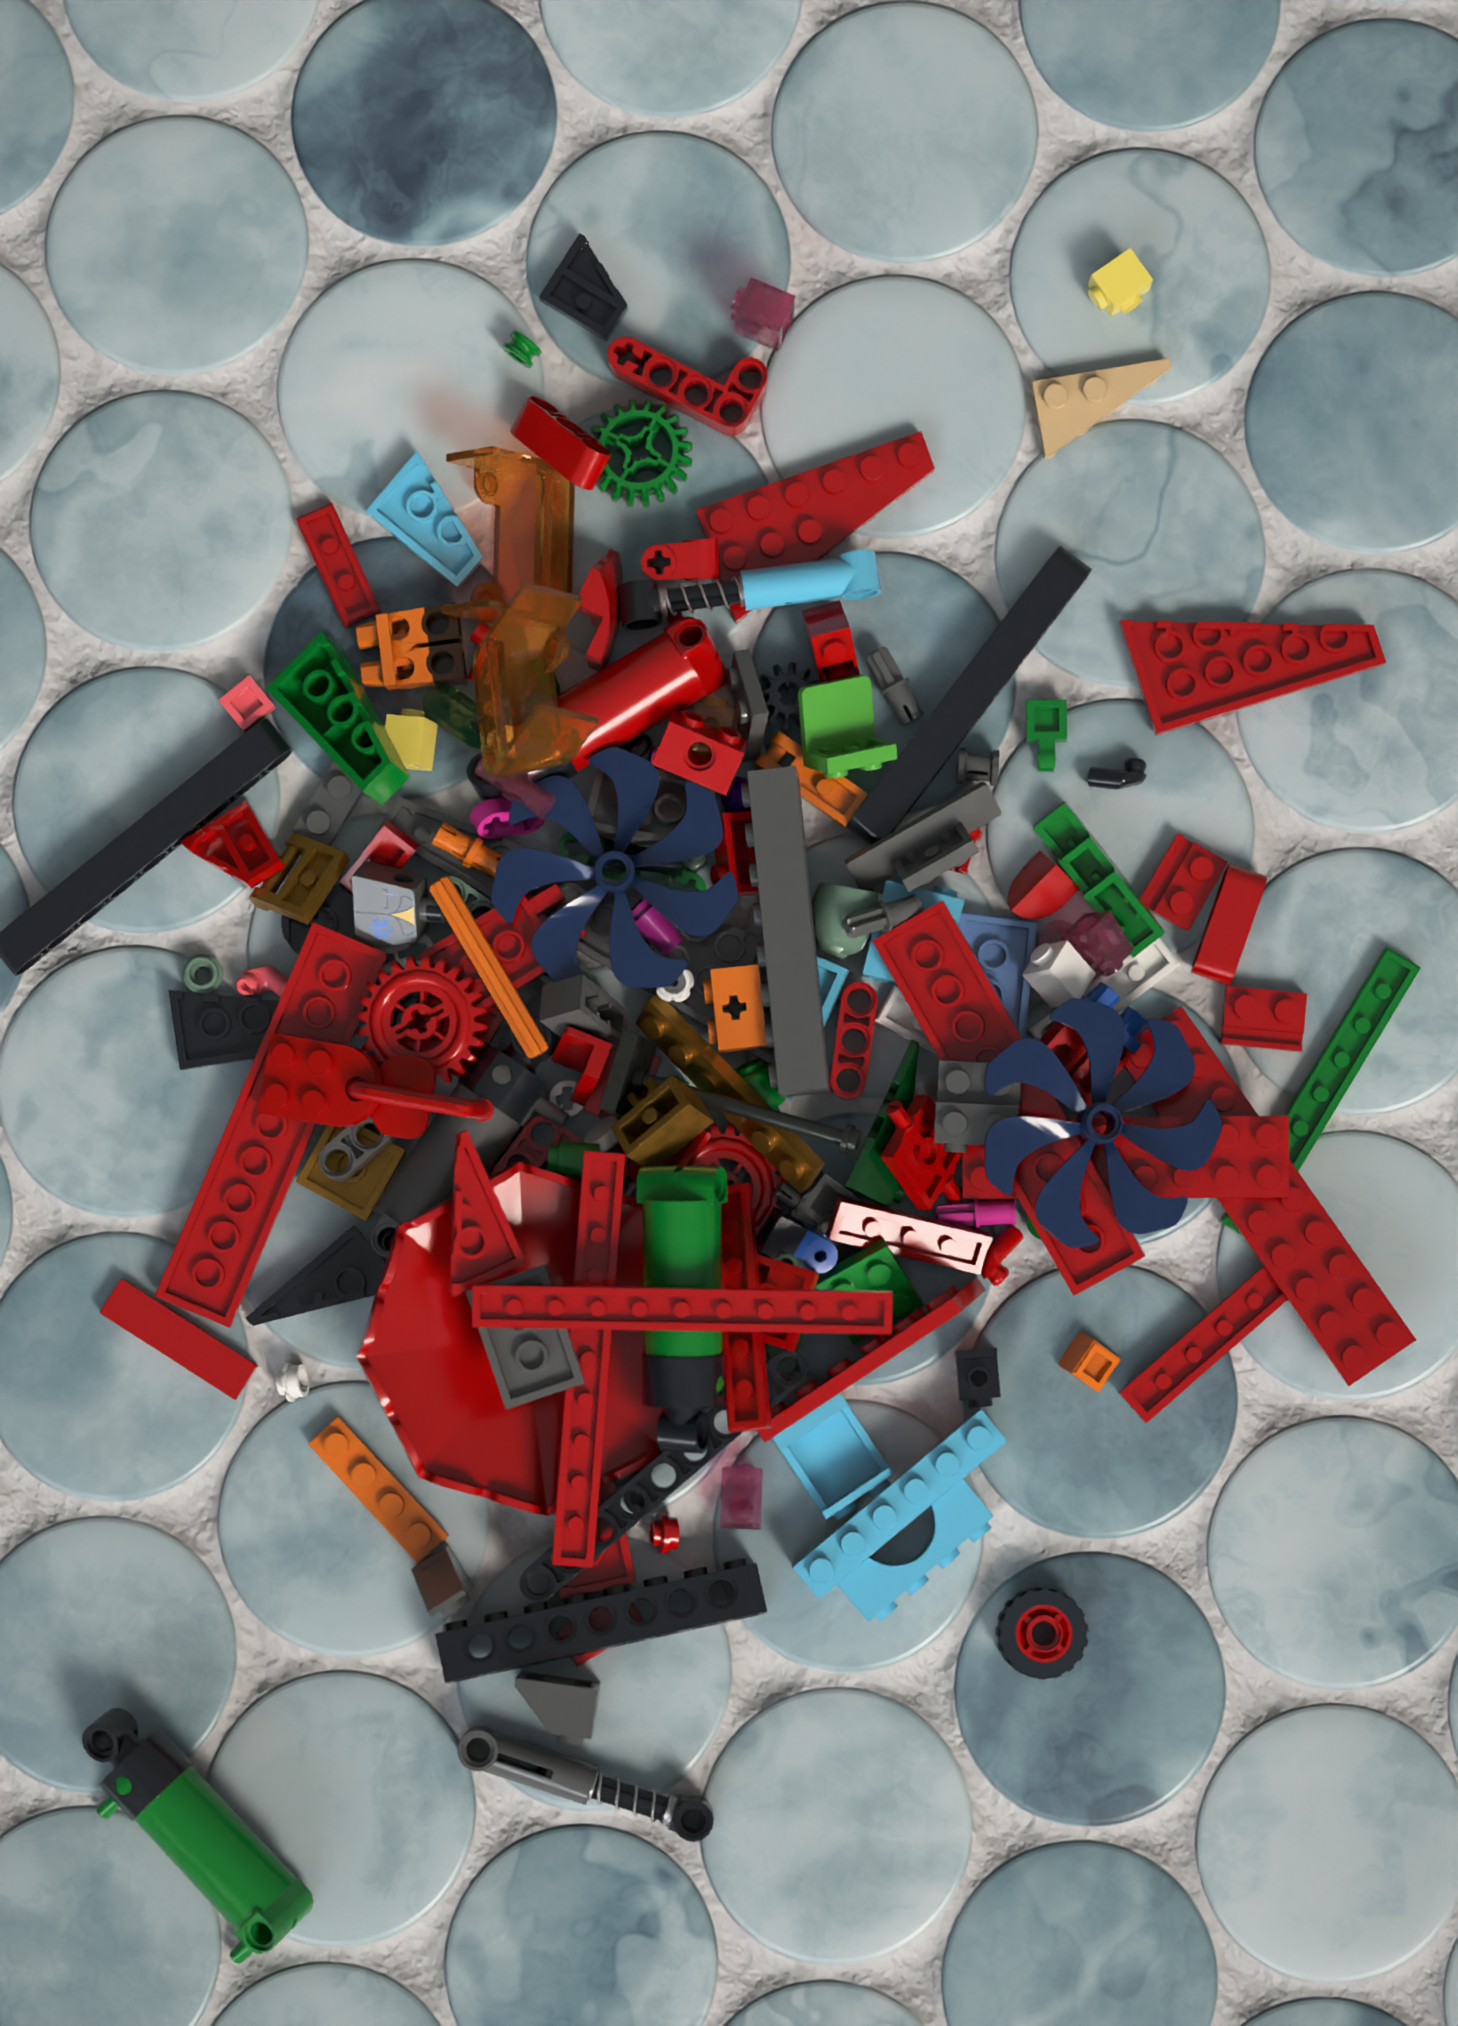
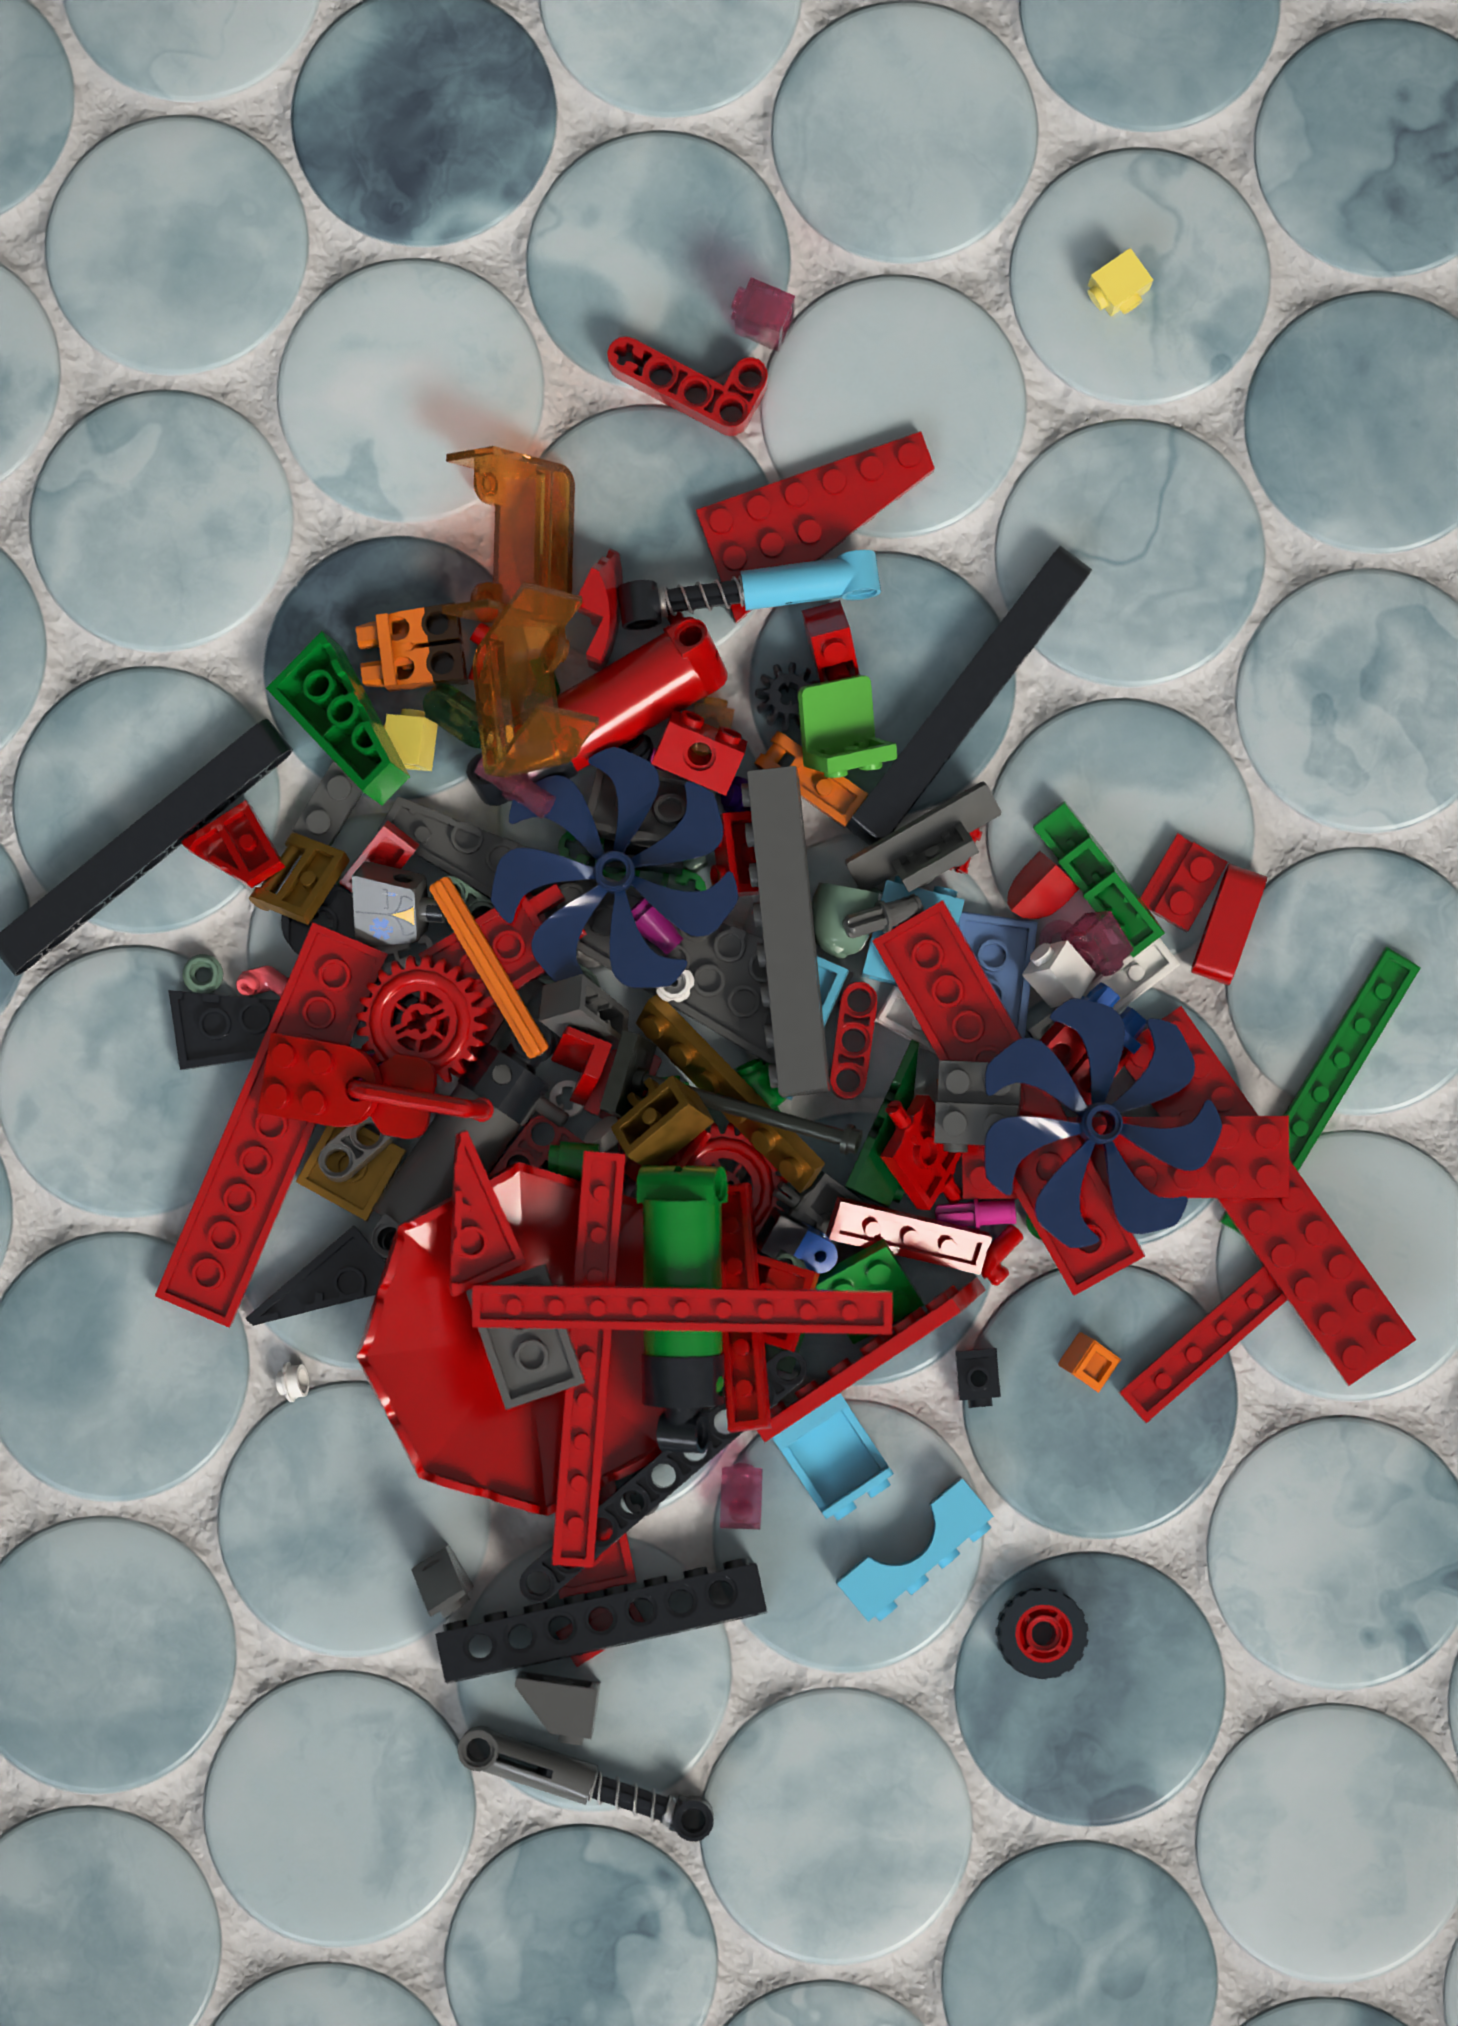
(178, 1339): red tile -> none
(197, 1832): green piece -> none
(247, 703): coral plate -> none
(338, 565): red tile -> none
(378, 1489): orange plate -> none
(425, 522): medium azure wing -> none
(467, 849): orange pin -> none
(492, 820): dark pink beam -> none
(521, 349): green bush -> none
(560, 442): red beam -> none
(585, 292): black wing -> none
(654, 462): green gear -> none
(664, 1533): red plate -> none
(689, 560): red piece -> none
(745, 986): orange brick -> none
(748, 702): dark grey wing -> none
(894, 685): dark grey axle -> none
(899, 1503): medium azure arch -> none
(977, 767): dark grey bush -> none
(1046, 726): green plate -> none
(1076, 402): tan wing -> none
(1118, 779): black arm -> none
(1223, 667): red wing -> none
(1263, 1019): red plate -> none

